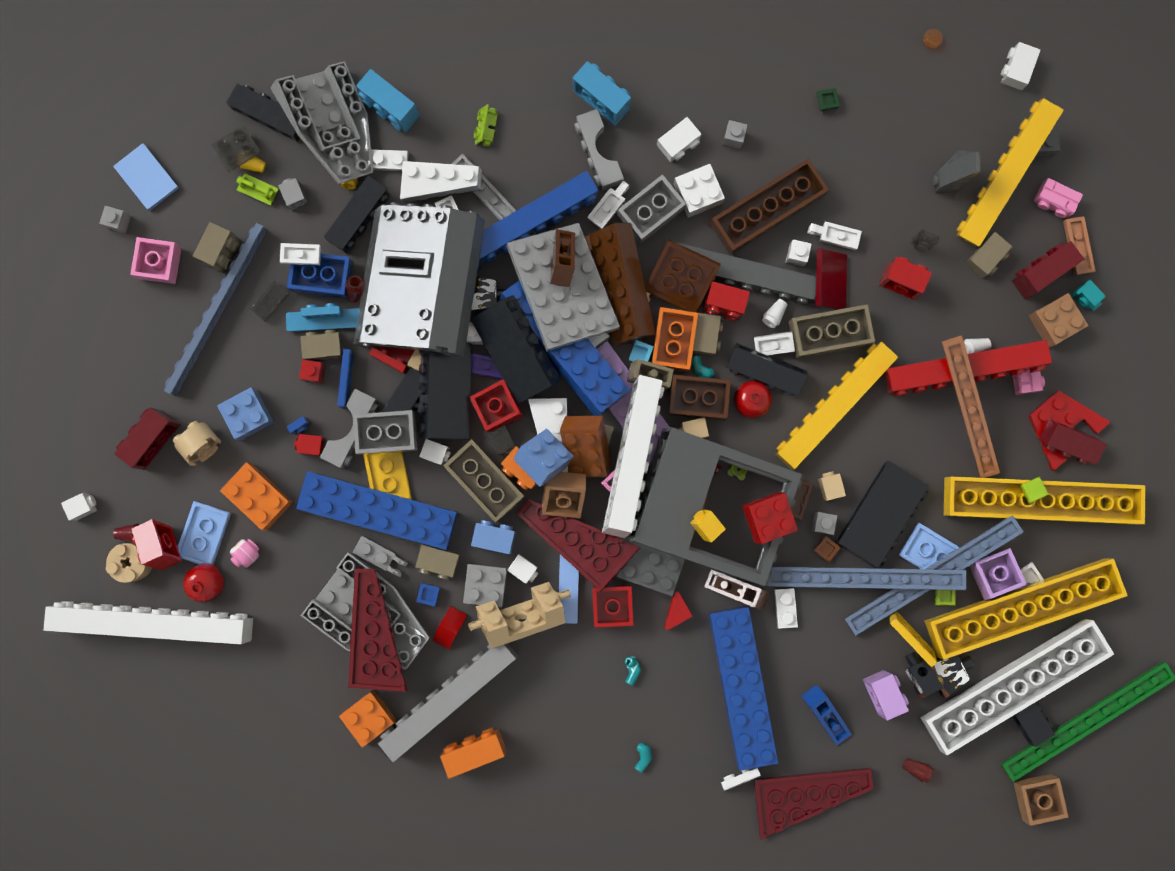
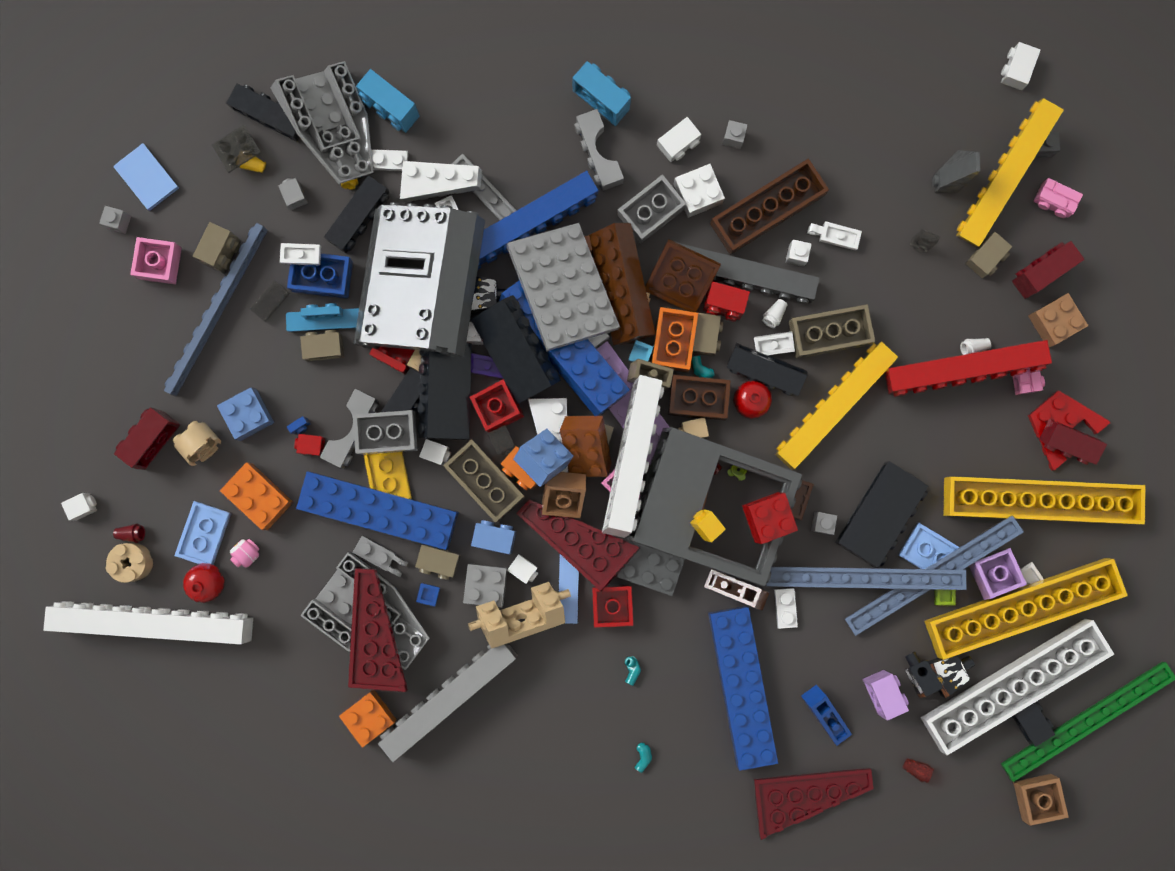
(156, 545): brick -> none
(257, 189): lime hinge -> none
(312, 371): red brick -> none
(345, 378): blue tile -> none
(354, 288): clear red cone -> none
(449, 627): red slope -> none
(473, 752): orange brick -> none
(482, 132): lime hinge -> none
(563, 258): reddish brown slope -> none
(608, 206): white plate -> none
(677, 612): red slope -> none
(747, 775): white plate -> none
(826, 549): dark orange tile -> none
(828, 99): dark green plate -> none
(831, 279): dark red tile -> none
(831, 486): tan brick -> none
(905, 278): red brick -> none
(913, 638): yellow tile -> none
(932, 38): clear orange plate -> none
(970, 406): nougat plate -> none
(1034, 489): lime tile -> none
(1077, 233): nougat plate -> none
(1088, 295): teal brick -> none

